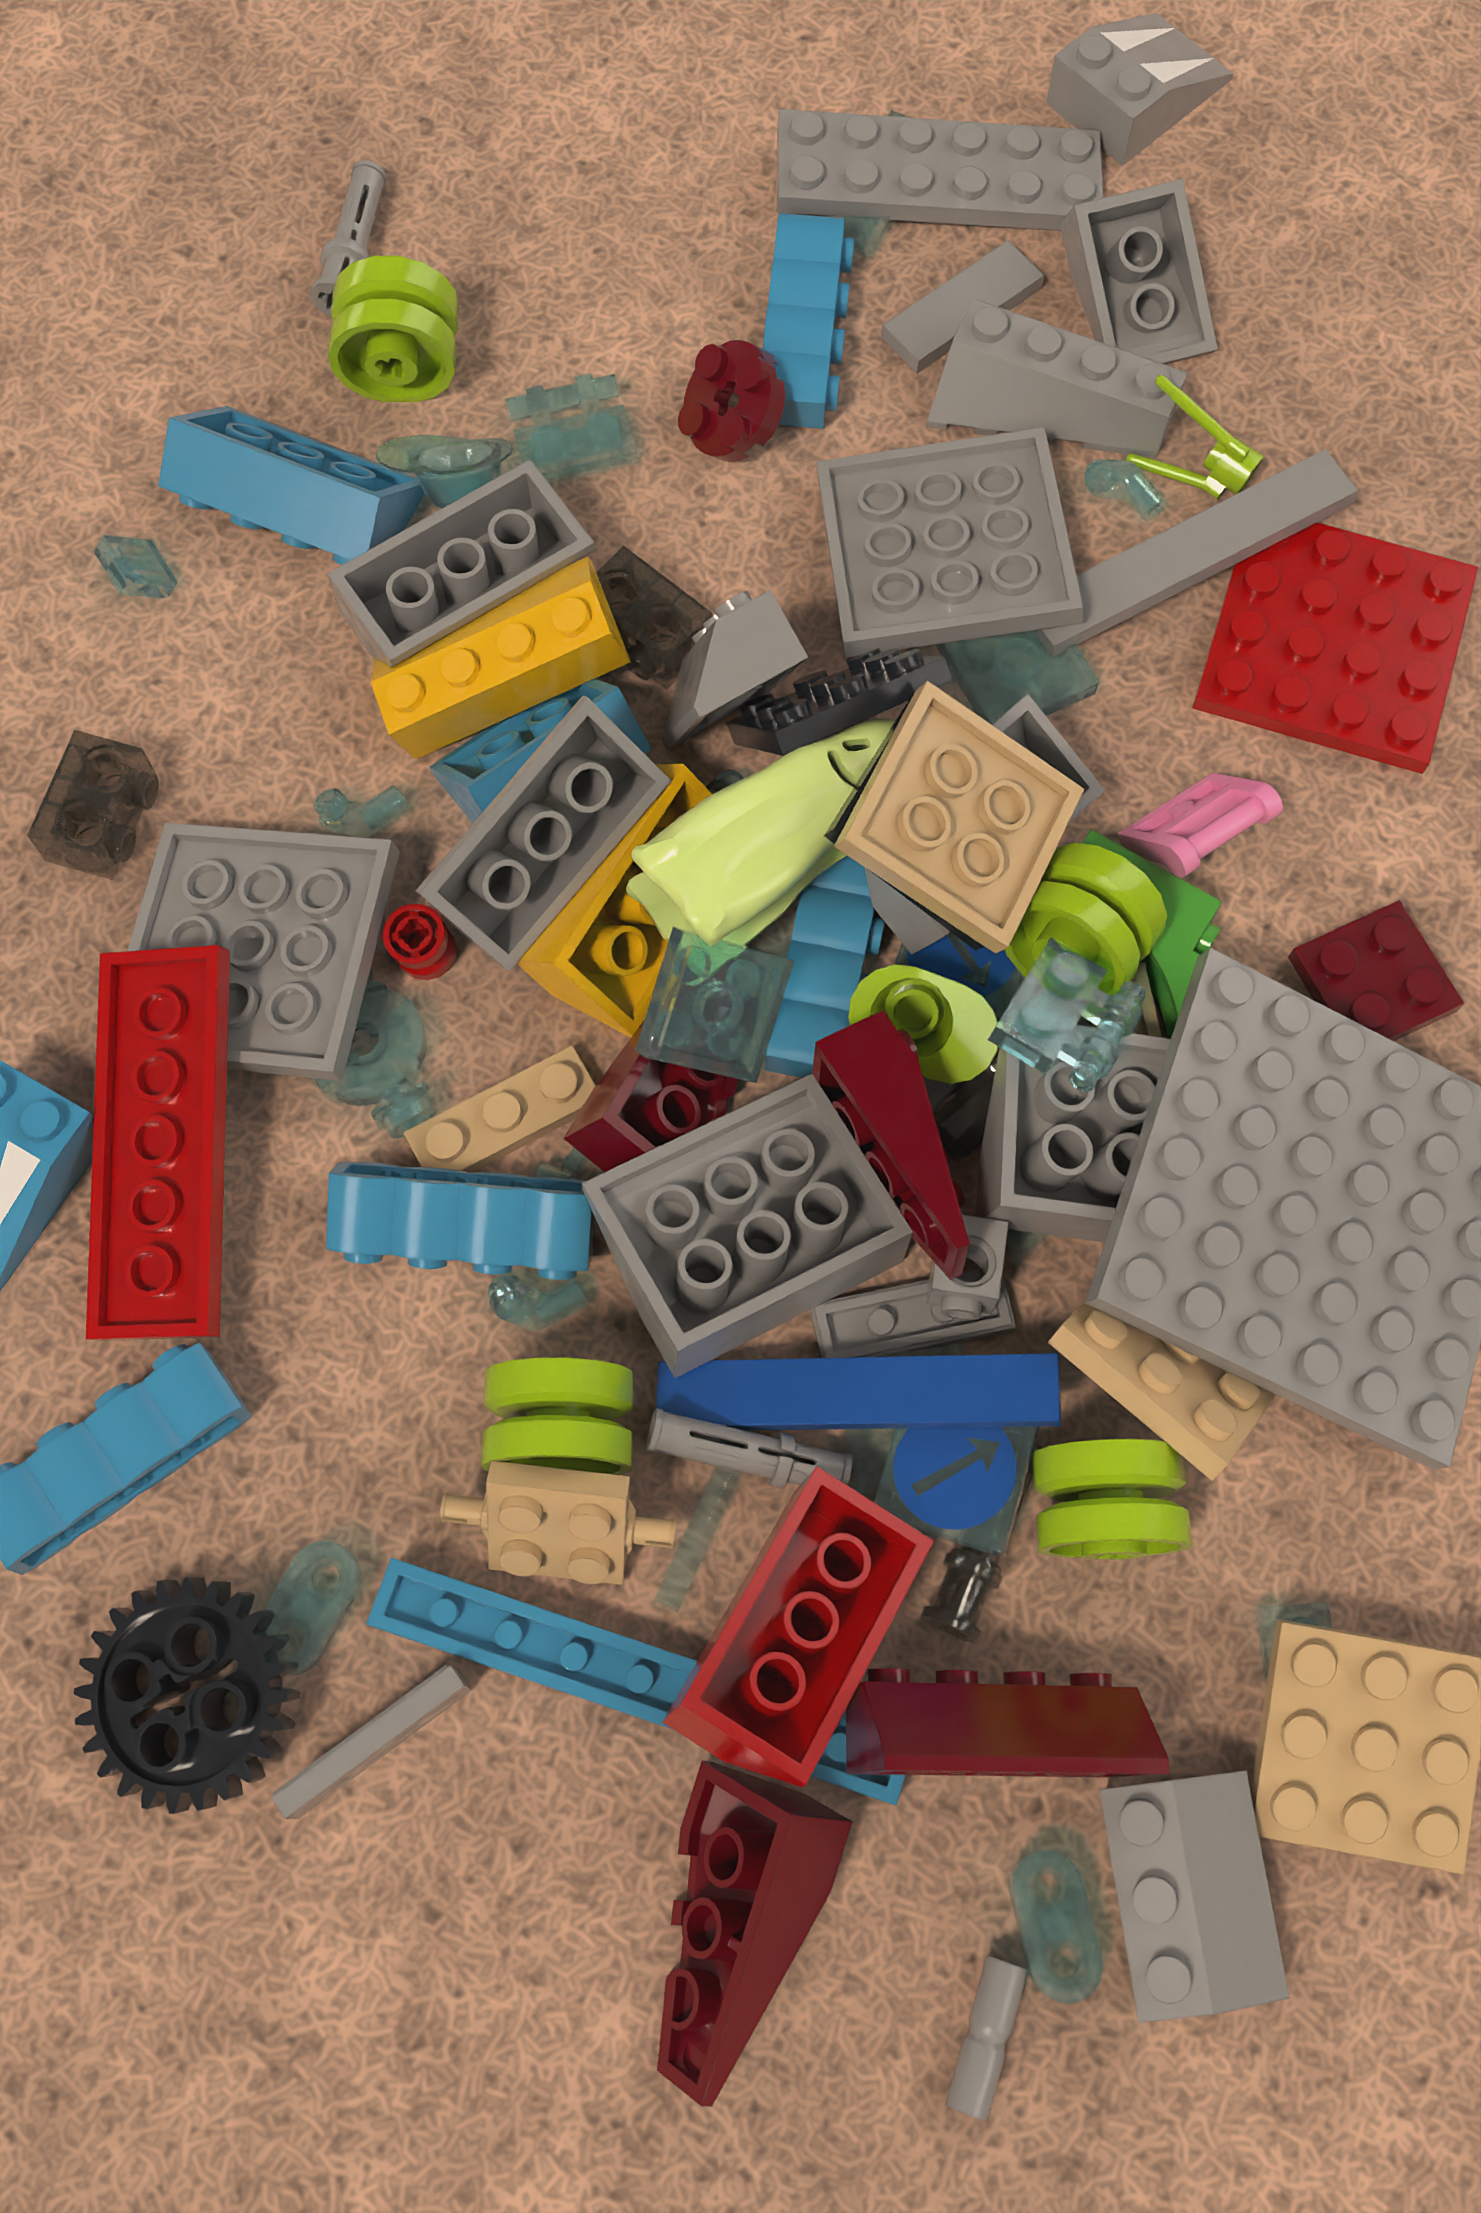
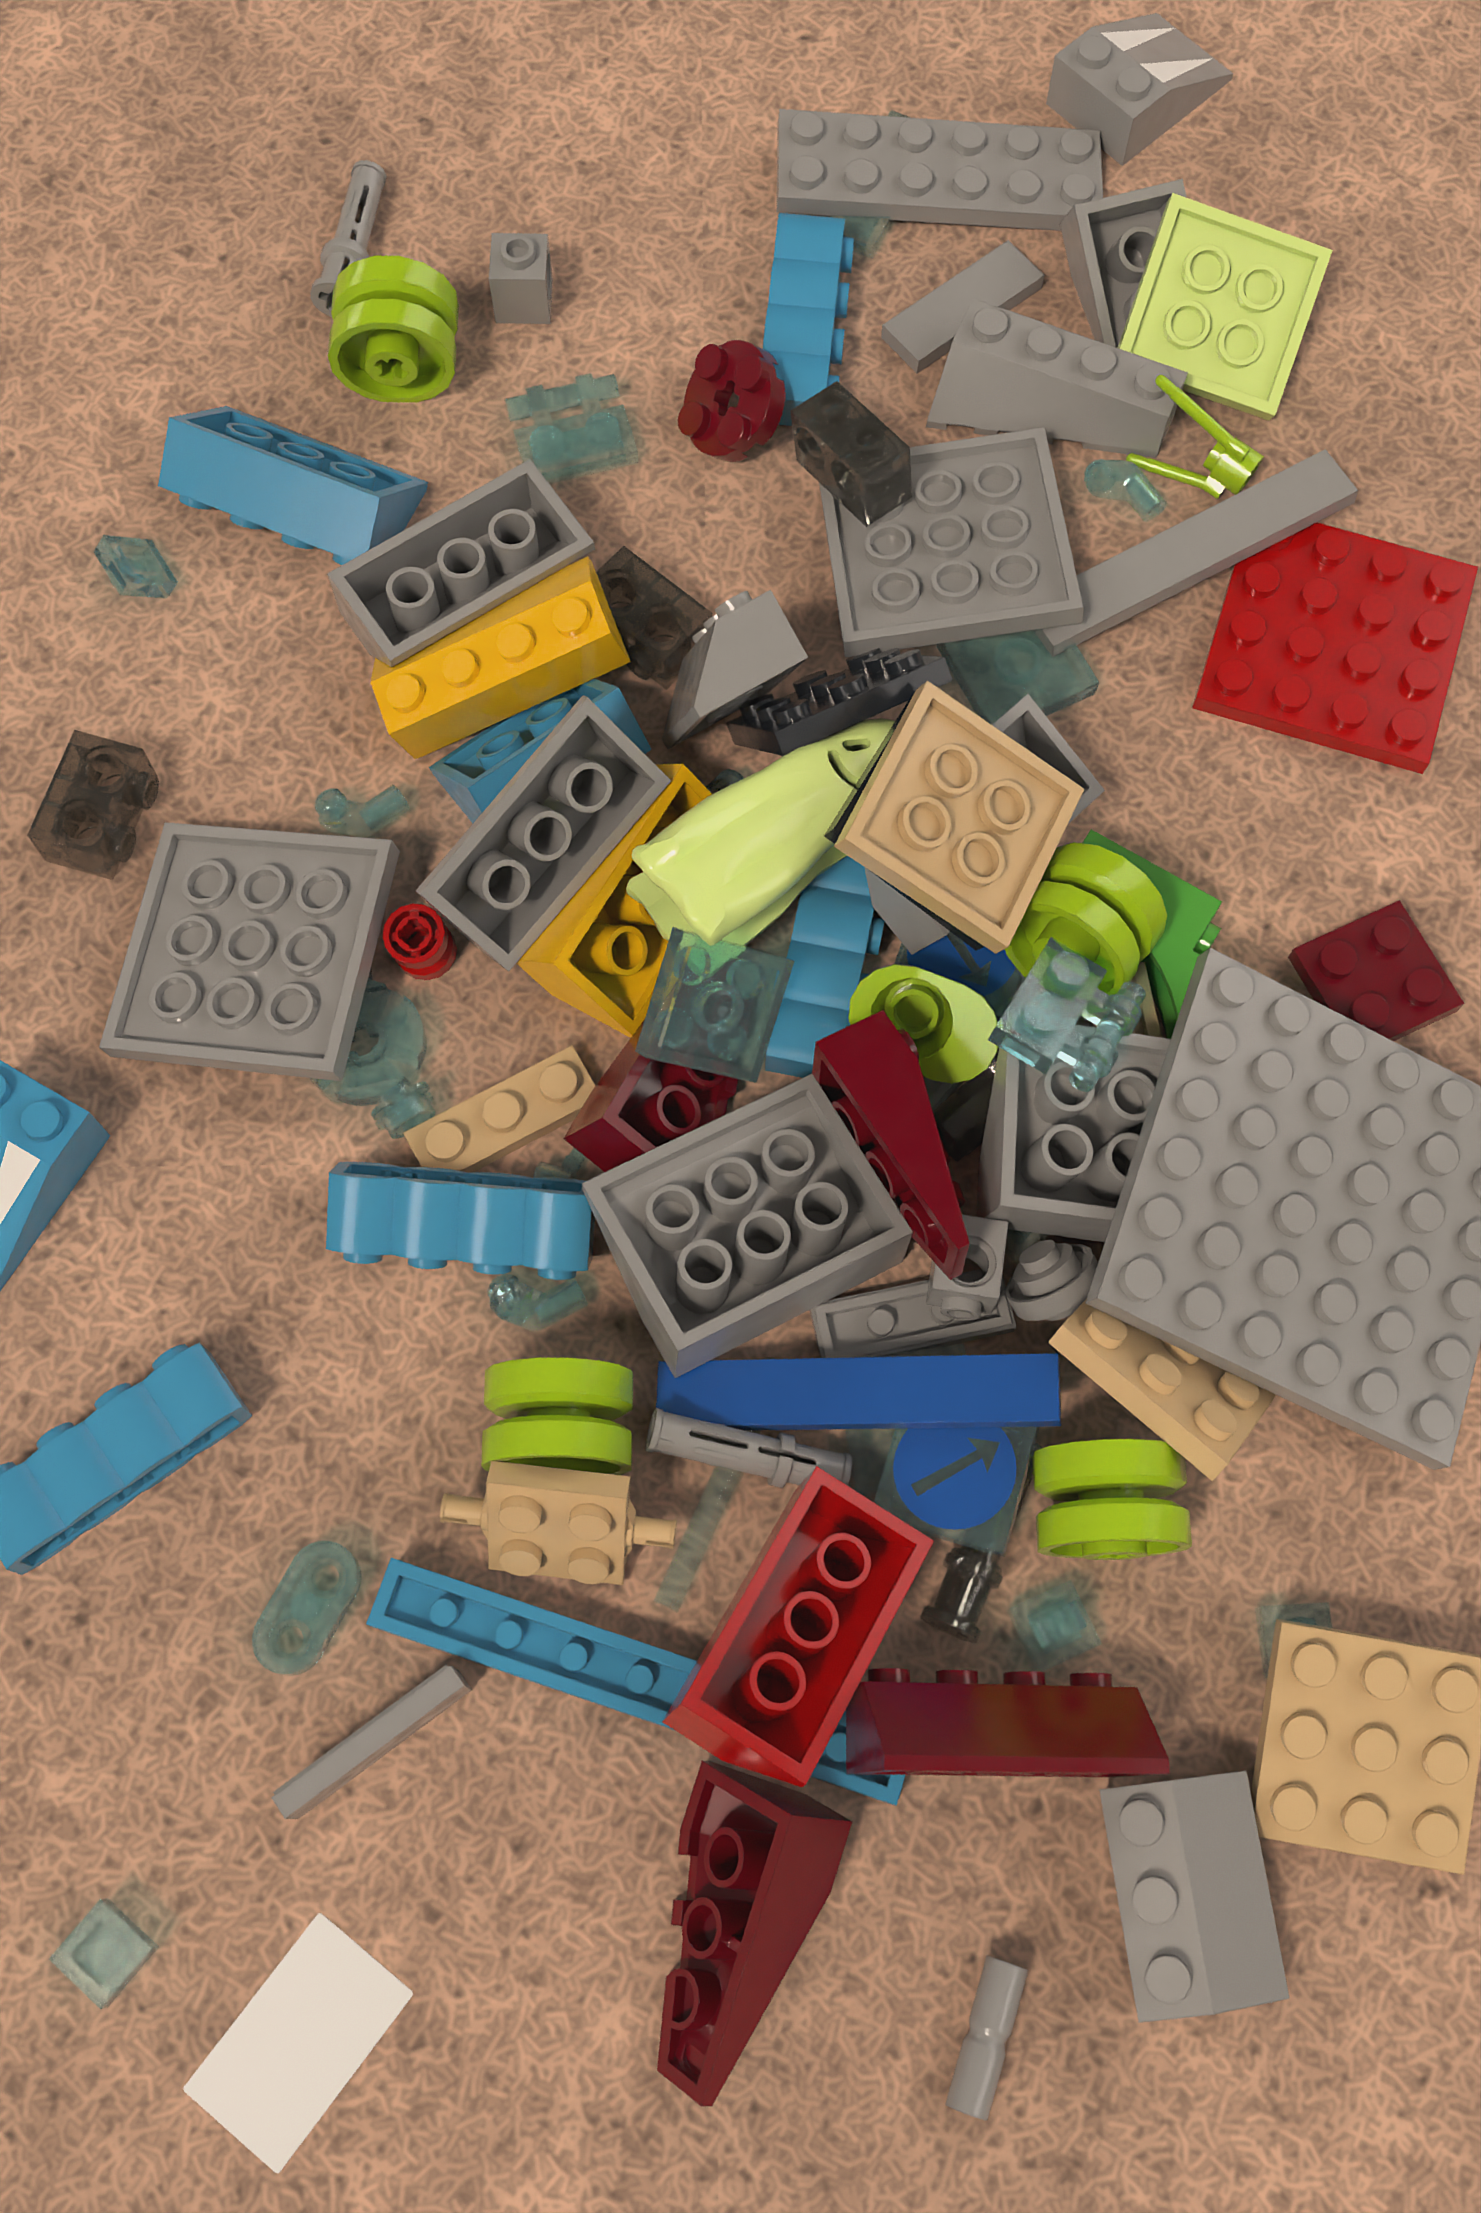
(103, 1953): none -> clear light blue plate
(158, 1145): red plate -> none
(211, 1750): black gear -> none
(298, 2042): none -> white sticker
(446, 465): clear light blue piece -> none
(521, 278): none -> light grey brick
(852, 453): none -> clear smoke brick
(1051, 1280): none -> light grey plate
(1054, 1627): none -> clear light blue tile
(1056, 1925): clear light blue plate -> none
(1200, 821): bright pink plate -> none
(1225, 304): none -> yellowish green plate

